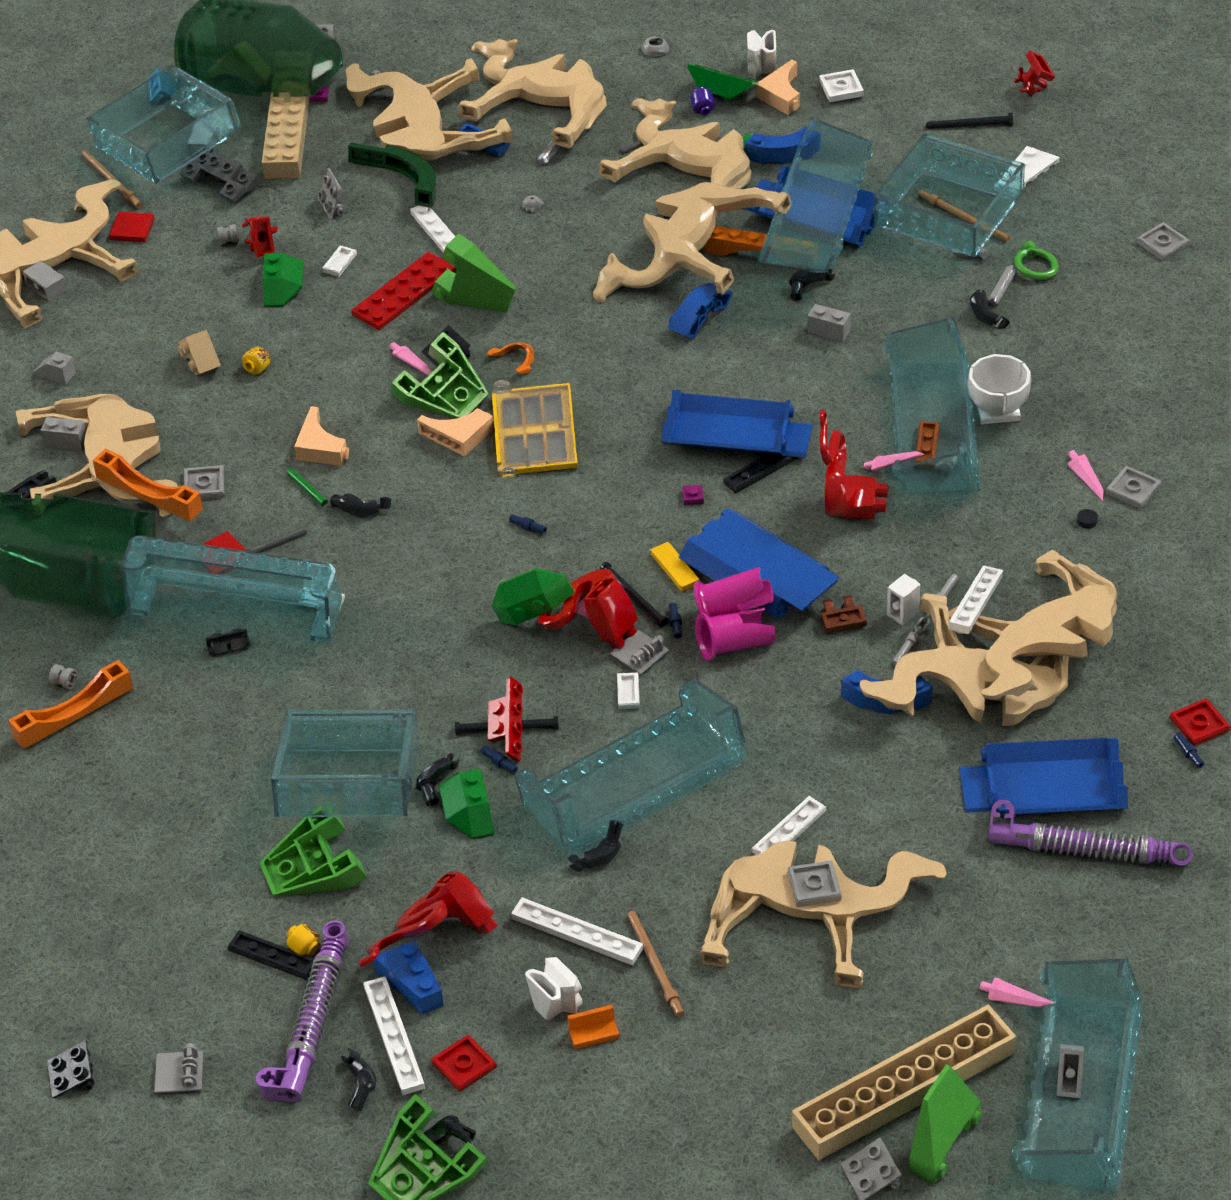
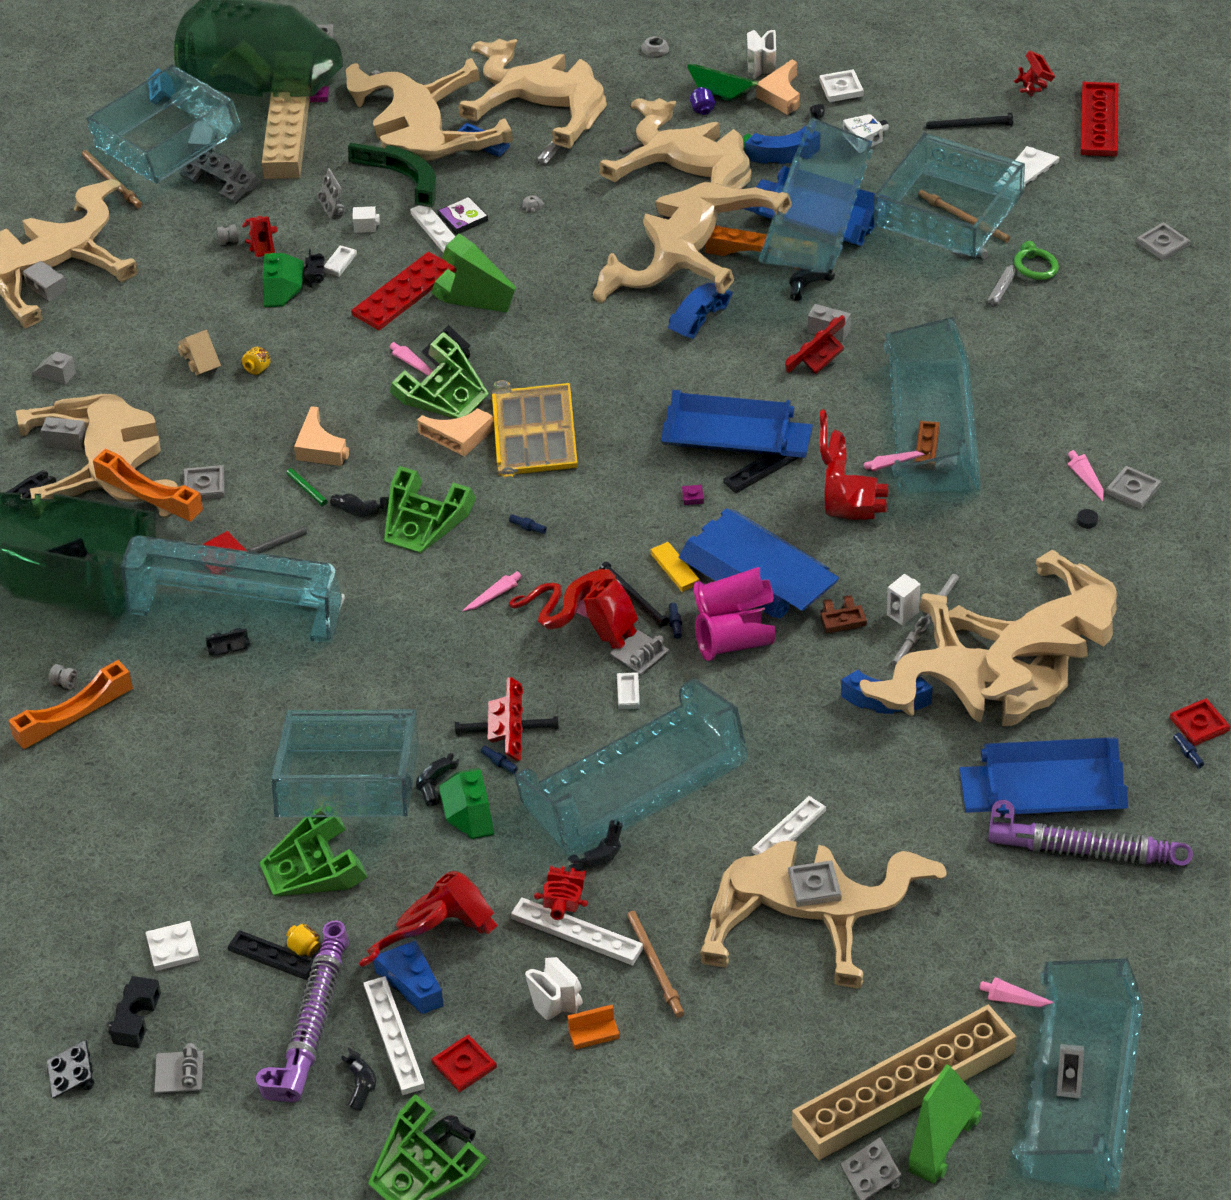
(73, 548): none -> black hinge
(132, 227): red tile -> none
(137, 996): none -> black arch
(172, 946): none -> white plate
(315, 267): none -> black hinge
(365, 219): none -> white brick
(420, 521): none -> bright green wedge
(462, 215): none -> tile
(497, 589): none -> bright pink bar
(525, 367): orange helmet -> none
(530, 595): green wedge -> none
(562, 891): none -> red torso
(817, 111): none -> black hinge
(820, 350): none -> red bracket
(866, 127): none -> white torso
(975, 600): white plate -> none
(982, 312): black arm -> none
(999, 387): white plate -> none
(1099, 119): none -> red plate

